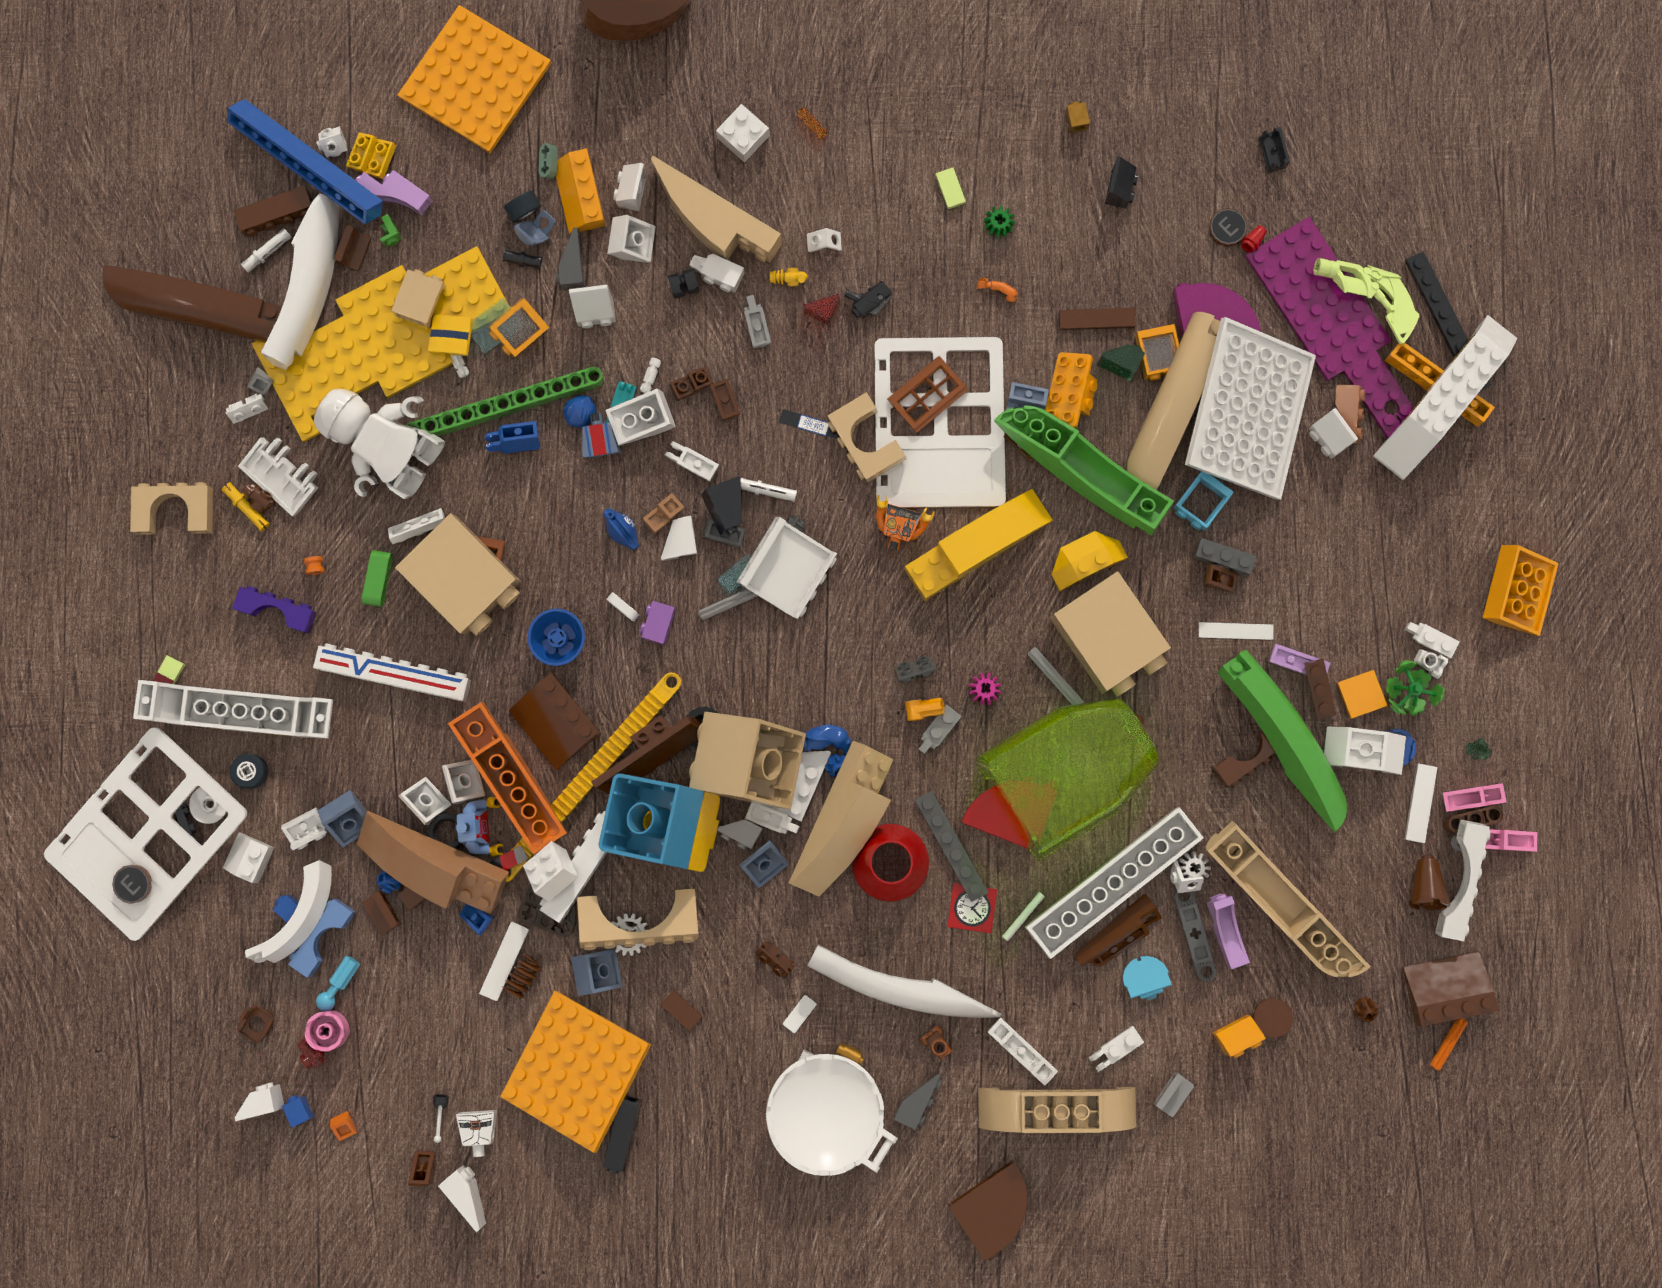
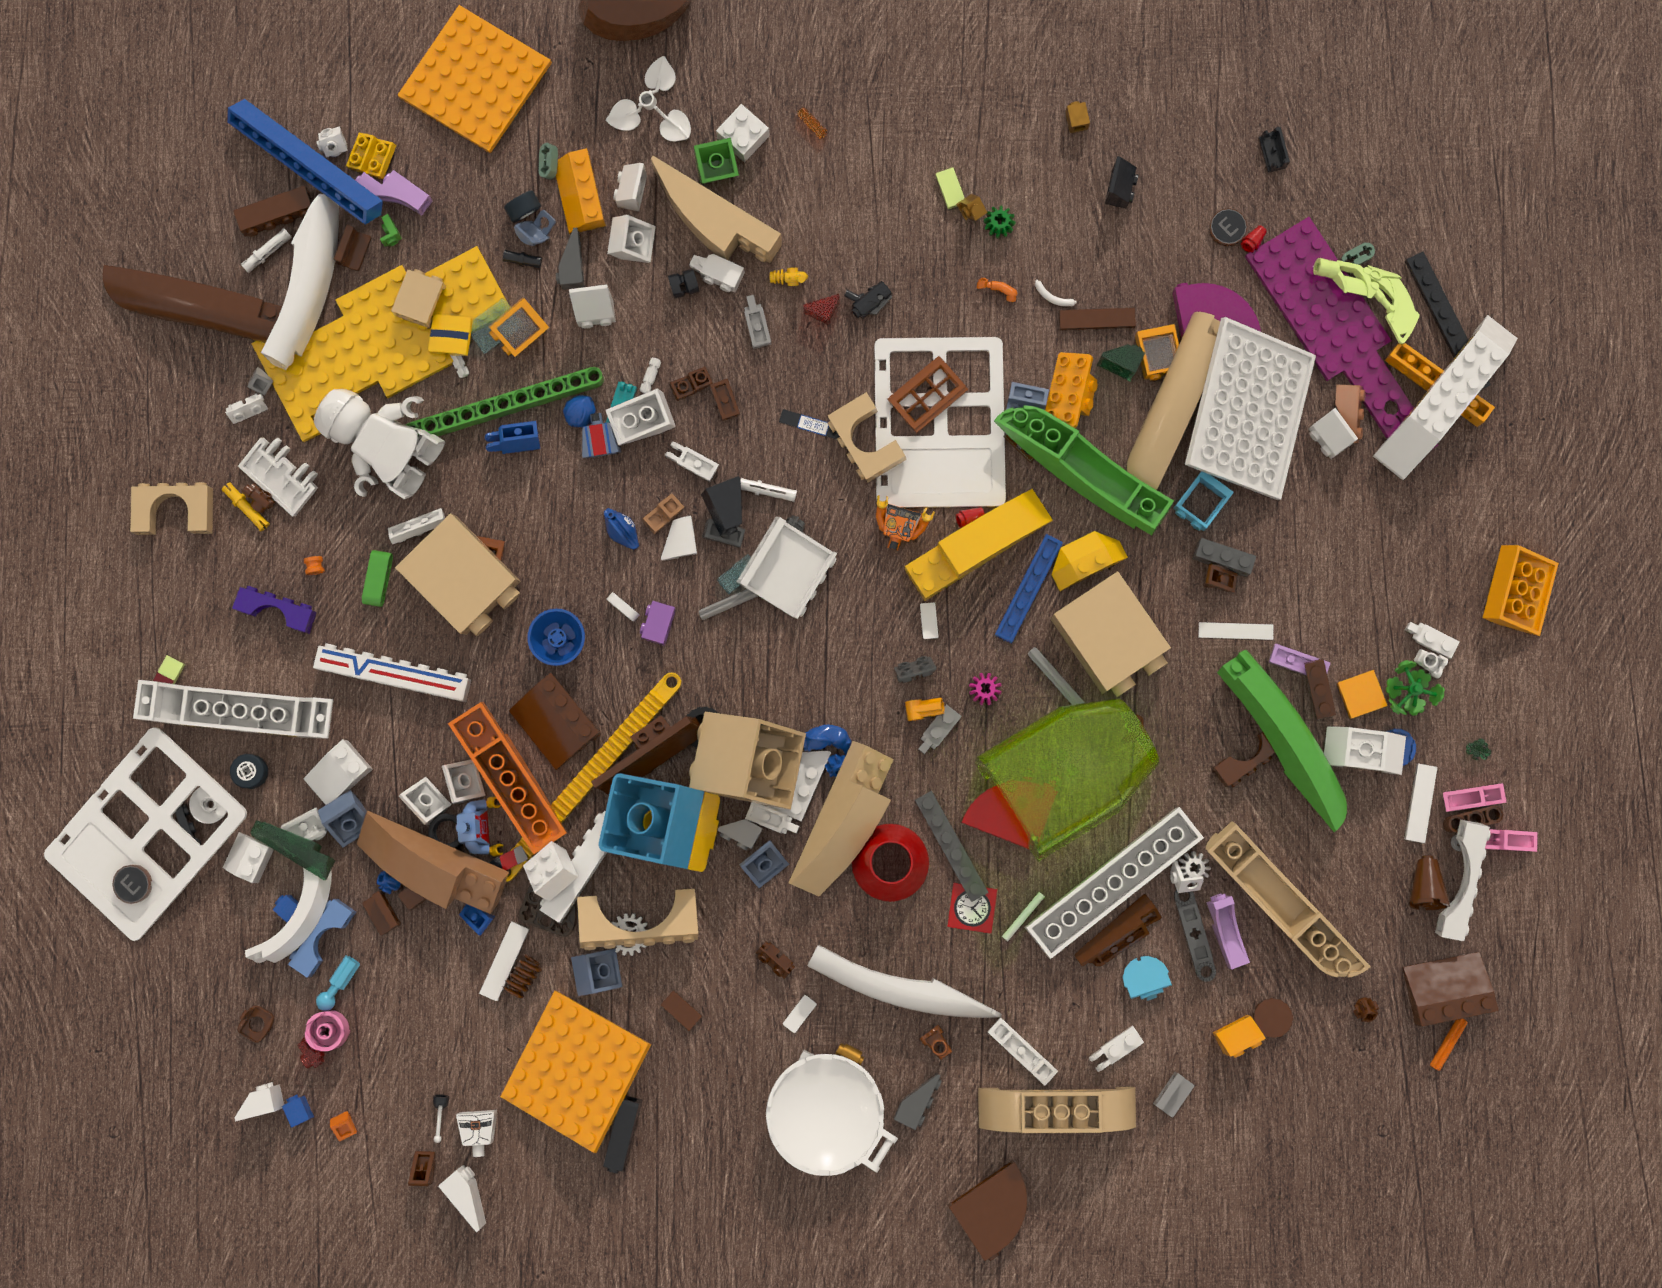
(295, 848): none -> clear green wedge
(337, 772): none -> white slope
(625, 112): none -> white plant
(715, 160): none -> bright green slope
(822, 239): white bracket -> none
(929, 620): none -> white sticker
(967, 516): none -> red cone
(971, 207): none -> pearl gold brick
(1028, 588): none -> blue tile
(1051, 298): none -> white piece
(1356, 251): none -> sand green beam

